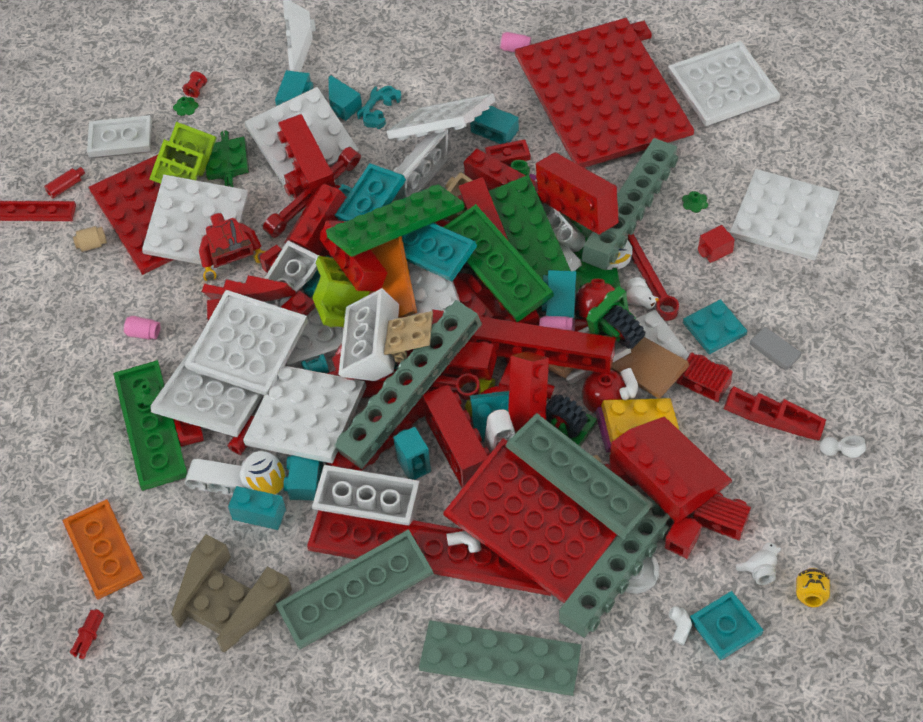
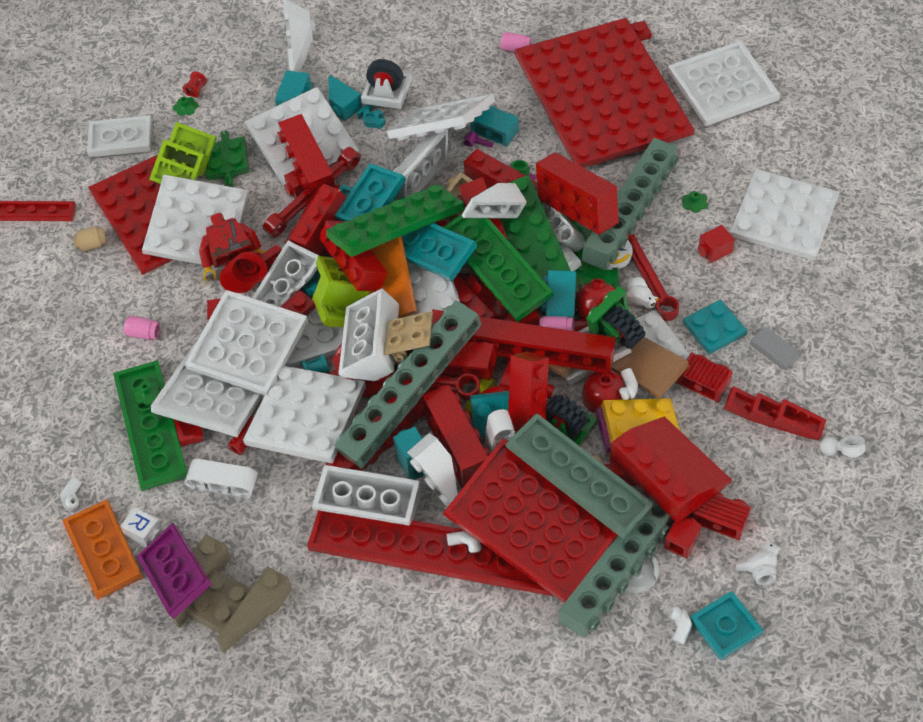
(64, 182): red cylinder -> none
(68, 496): none -> white arm
(87, 633): red axle -> none
(141, 527): none -> white brick
(174, 570): none -> magenta tile
(243, 272): none -> red piece
(254, 287): red slope -> none
(257, 508): teal brick -> none
(263, 473): tile -> none
(302, 478): teal brick -> none
(354, 589): sand green plate -> none
(385, 84): none -> plate
(437, 465): none -> white slope
(472, 138): none -> magenta hand
(498, 201): none -> white slope
(500, 657): sand green plate -> none
(510, 151): red plate -> none
(813, 587): yellow head -> none

